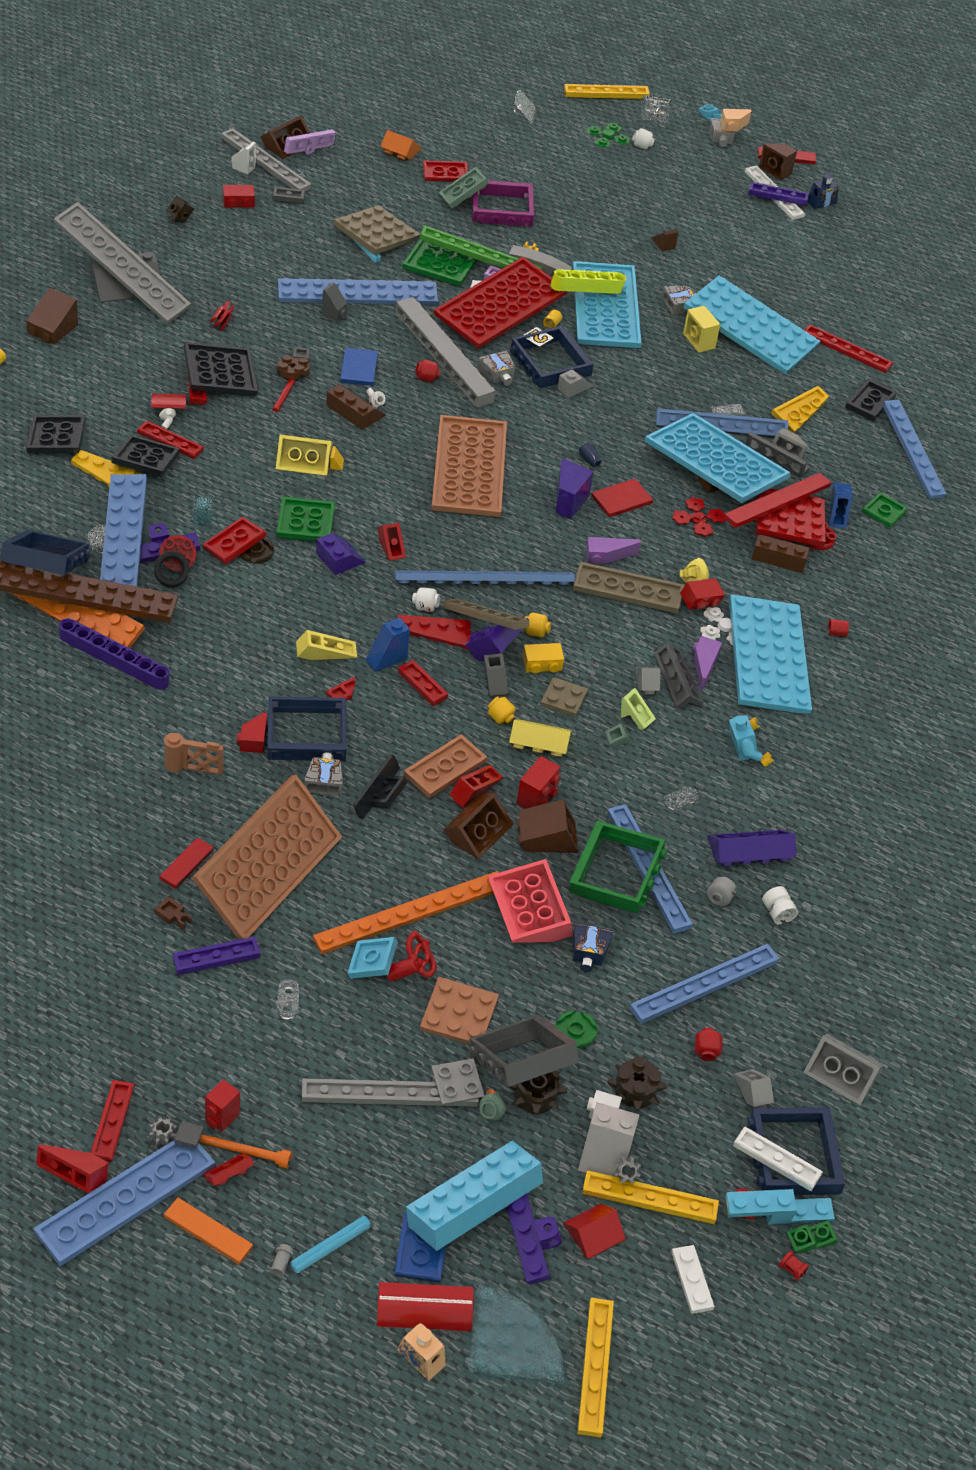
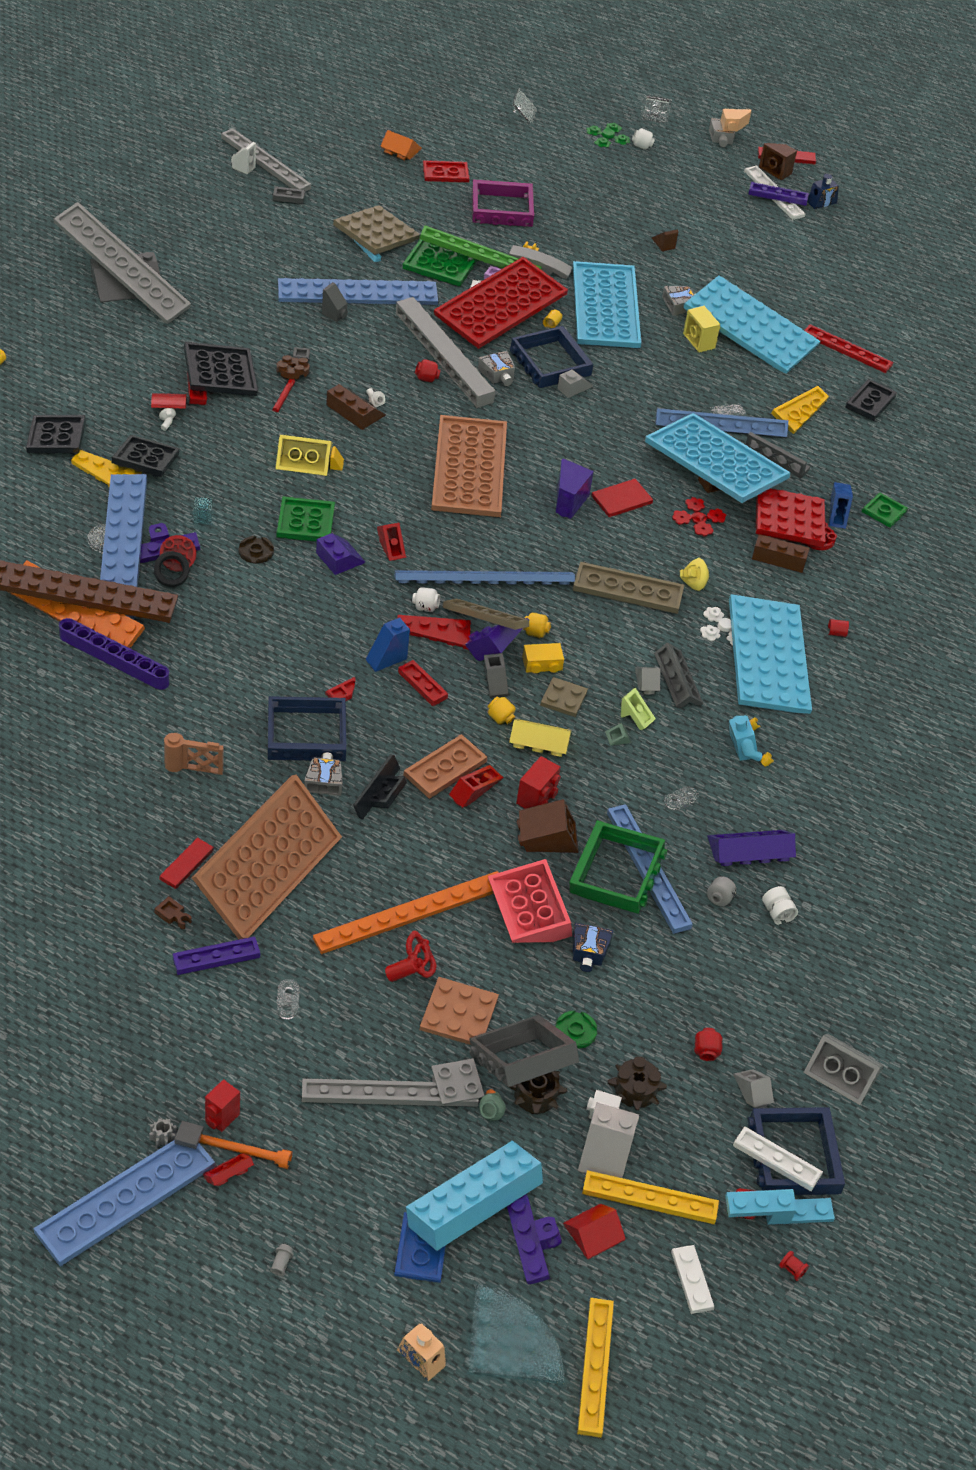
(45, 552): dark blue window -> none
(53, 317): reddish brown slope -> none
(75, 1167): red slope -> none
(112, 1120): red tile -> none
(167, 437): red tile -> none
(179, 210): dark brown brick -> none
(208, 1231): orange tile -> none
(222, 314): red arm -> none
(234, 540): red tile -> none
(238, 196): red brick -> none
(253, 735): red slope -> none
(276, 138): reddish brown slope -> none
(309, 142): lavender hinge -> none
(322, 646): light yellow slope -> none
(330, 1244): medium azure axle -> none
(359, 366): blue tile -> none
(372, 957): medium azure plate -> none
(431, 1305): red brick -> none
(464, 187): sand green plate -> none
(479, 825): reddish brown slope -> none
(539, 339): sticker -> none
(588, 281): neon yellow beam -> none
(590, 454): dark blue cone -> none
(605, 91): yellow plate -> none
(610, 549): medium lavender slope -> none
(623, 1176): light grey gear -> none
(702, 594): red brick -> none
(703, 983): medium blue plate -> none
(705, 657): medium lavender slope -> none
(710, 111): medium azure slope -> none
(777, 500): red tile -> none
(790, 442): light grey slope -> none
(810, 1238): green slope -> none
(914, 449): medium blue plate -> none

